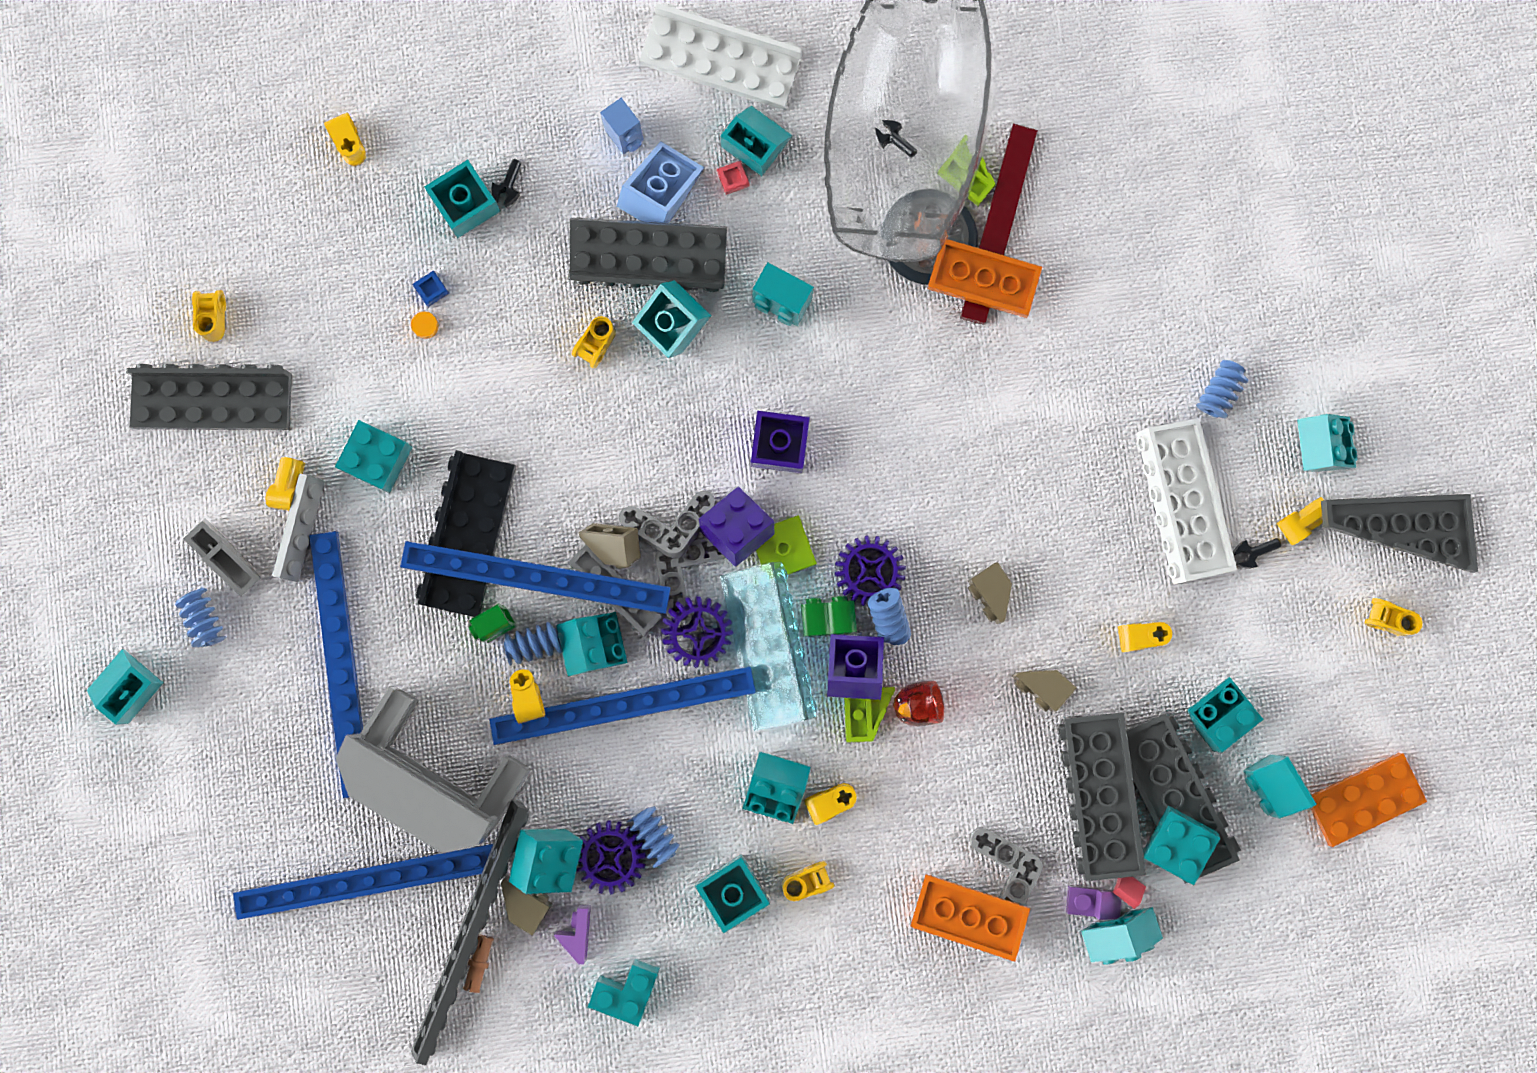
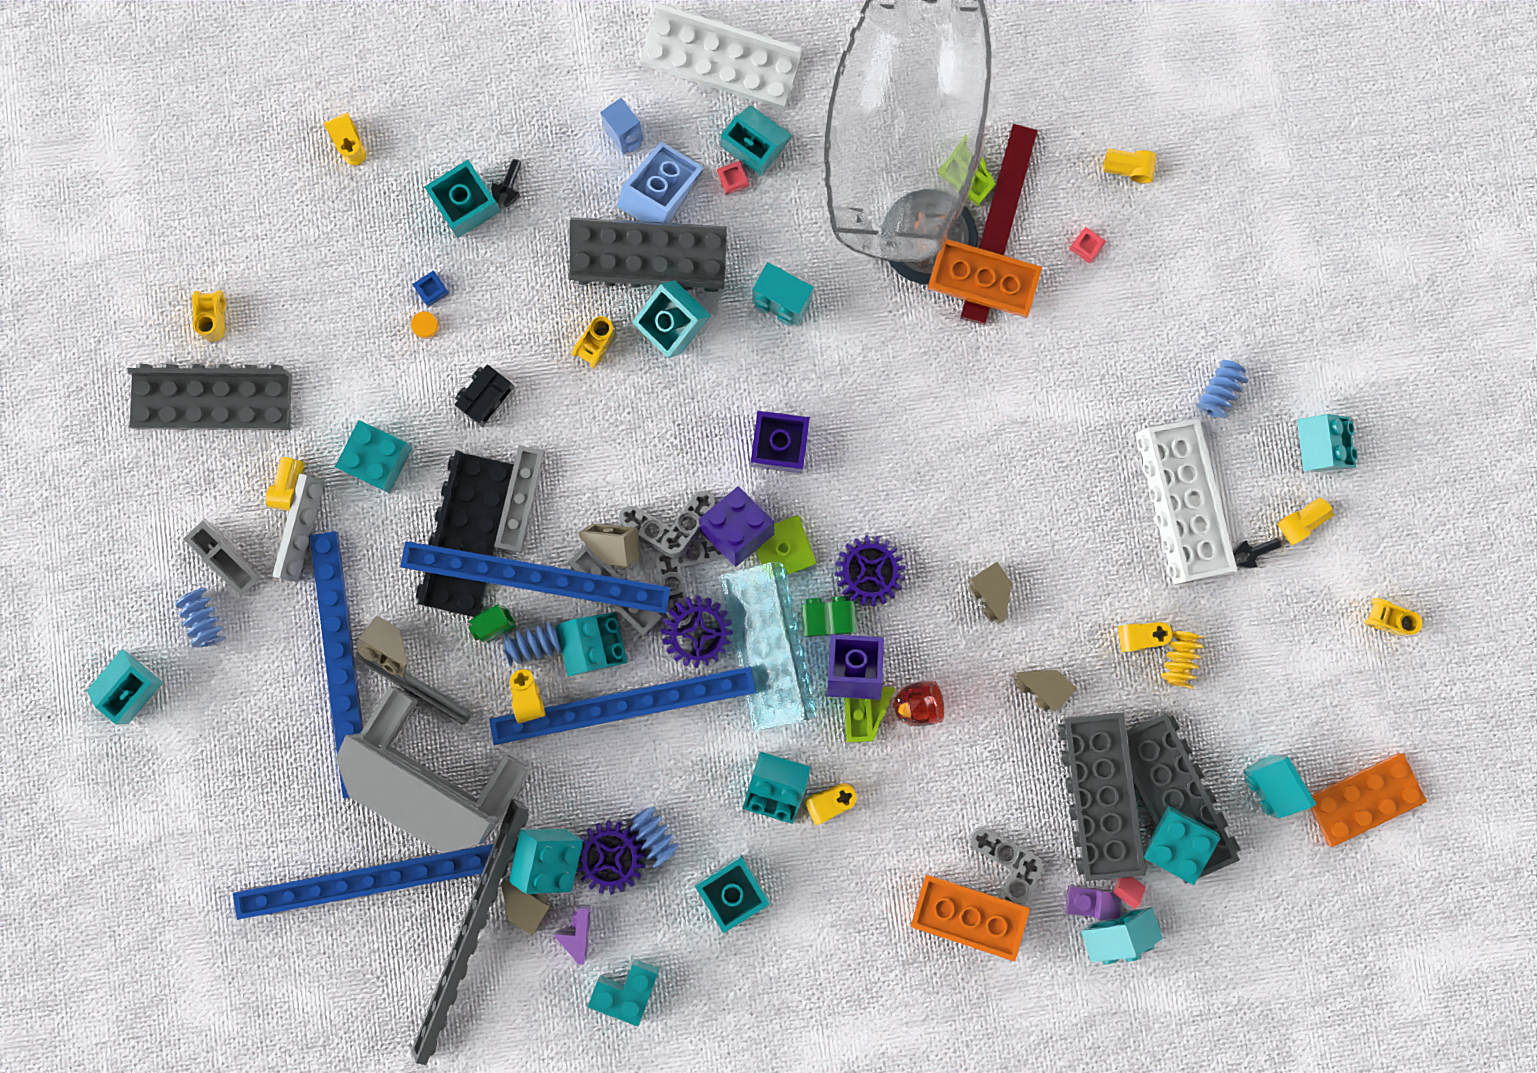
(384, 645): none -> dark tan slope
(421, 691): none -> dark grey axle
(478, 964): nougat pin -> none
(483, 394): none -> black brick
(520, 499): none -> light grey plate
(809, 881): yellow piece -> none
(889, 616): medium blue piece -> none
(895, 138): black bar -> none
(1087, 245): none -> coral tile
(1136, 165): none -> yellow piece
(1182, 659): none -> yellow piece
(1223, 716): teal slope -> none
(1423, 526): dark grey wing -> none

